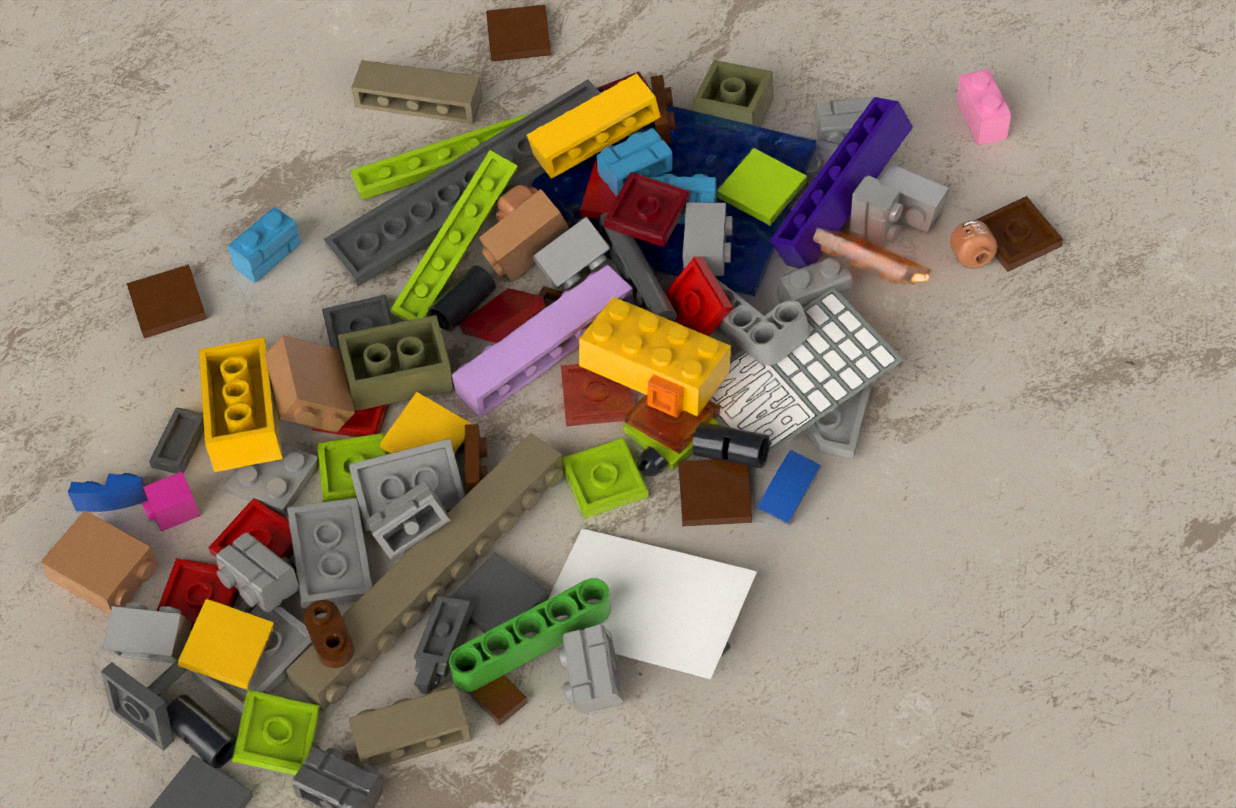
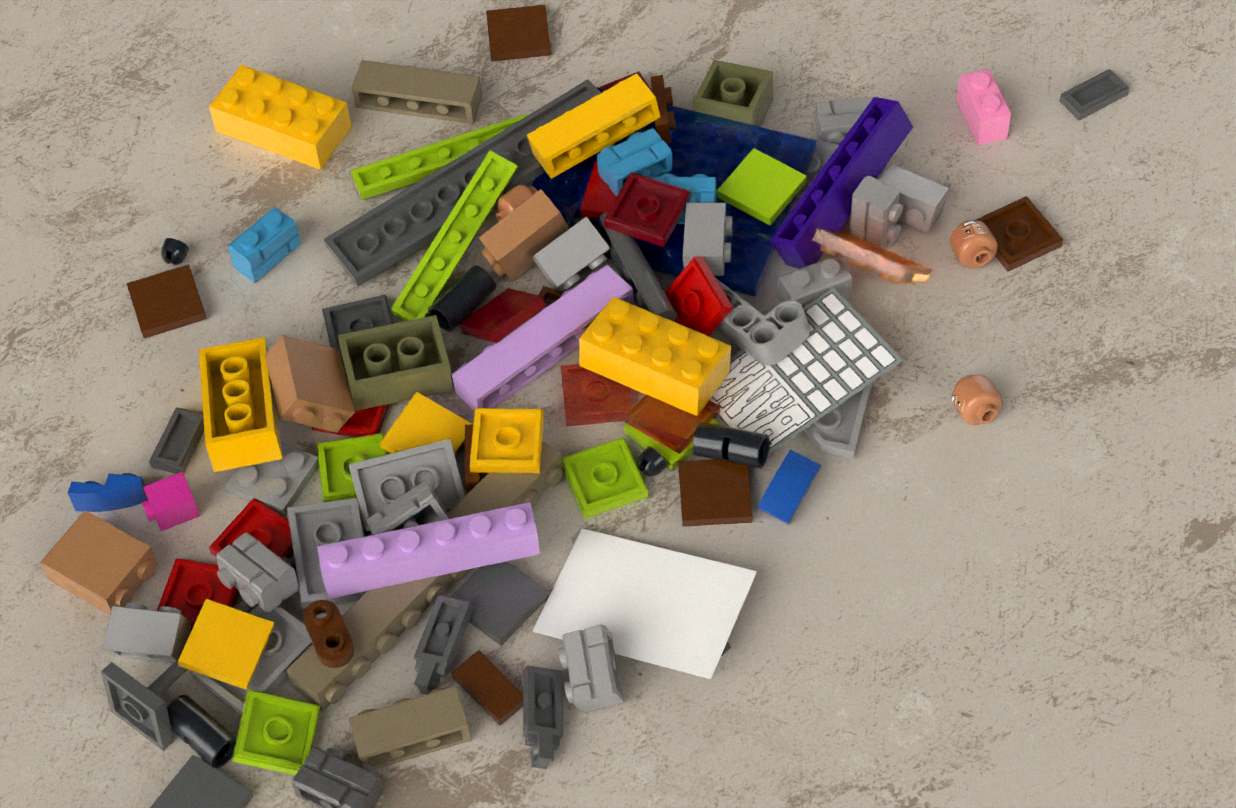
(174, 251): none -> black hinge
(280, 116): none -> yellow brick
(428, 550): none -> lavender brick
(506, 440): none -> yellow tile
(523, 649): bright green beam -> none
(542, 713): none -> dark grey hinge
(665, 395): orange tile -> none
(976, 399): none -> nougat head
(1094, 94): none -> dark grey tile

